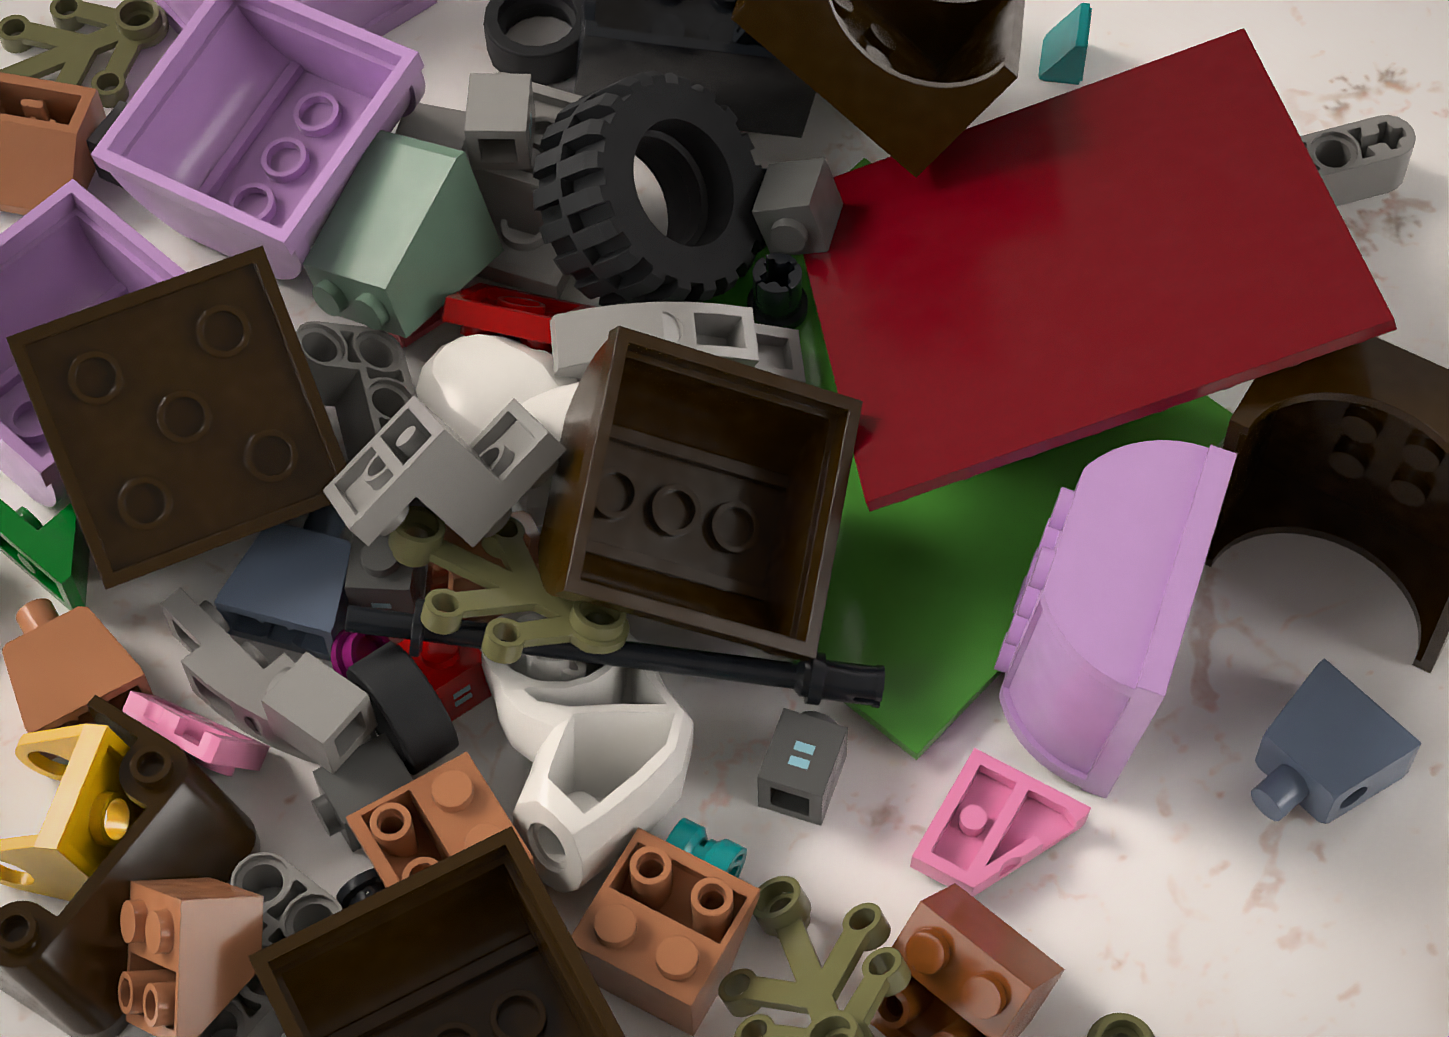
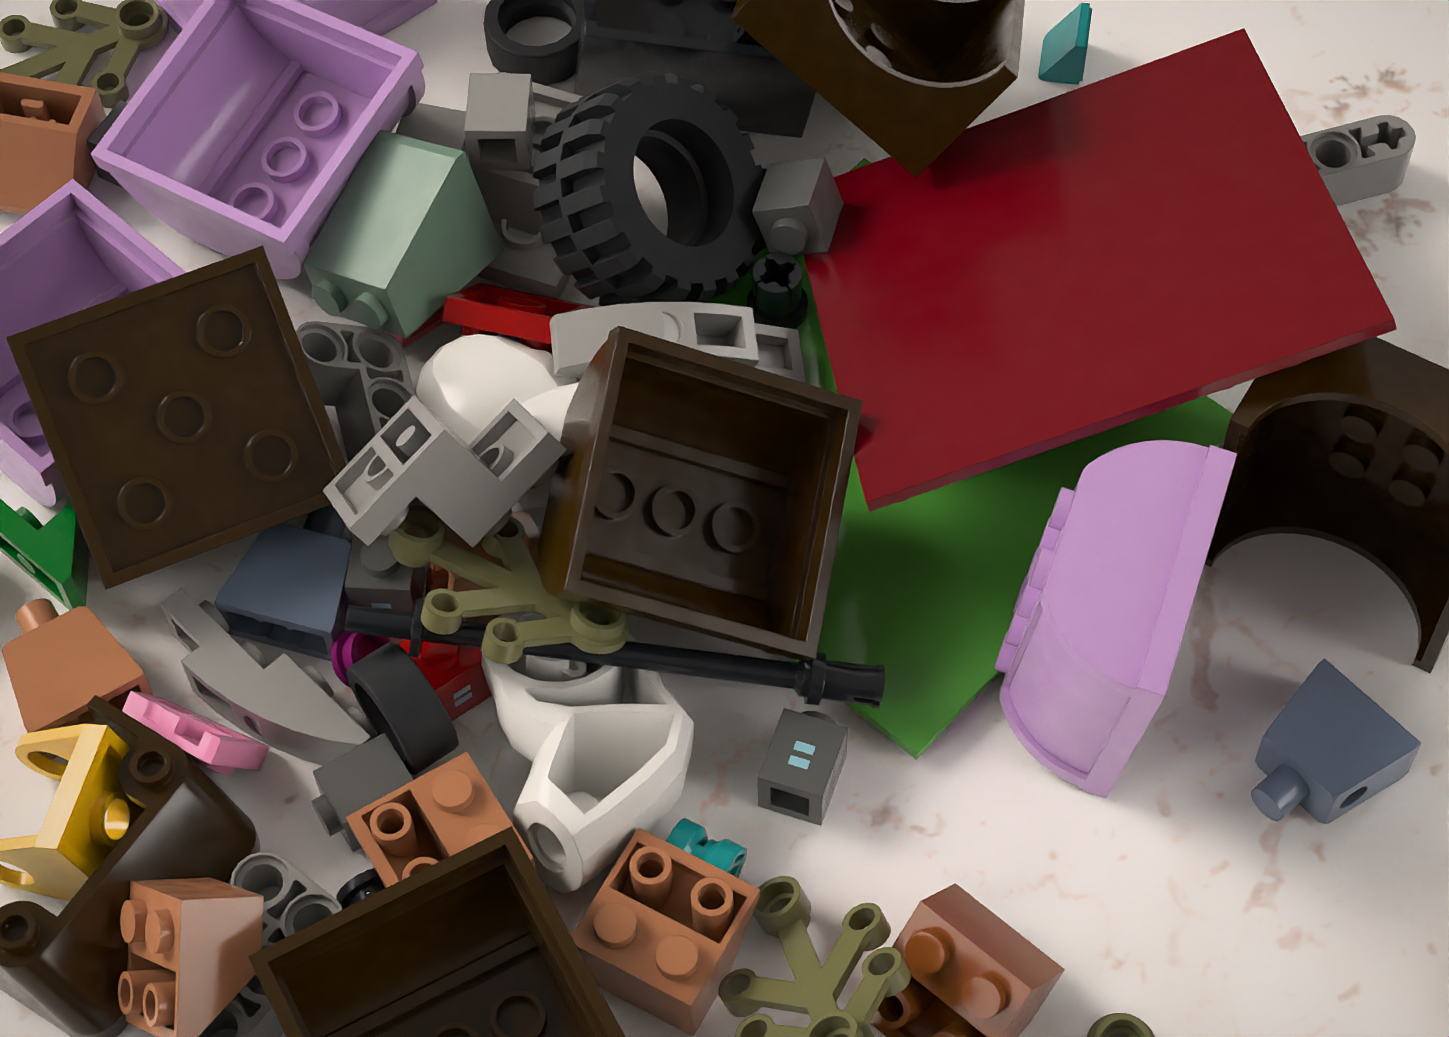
(318, 711): light grey brick -> none
(993, 825): bright pink wing -> none

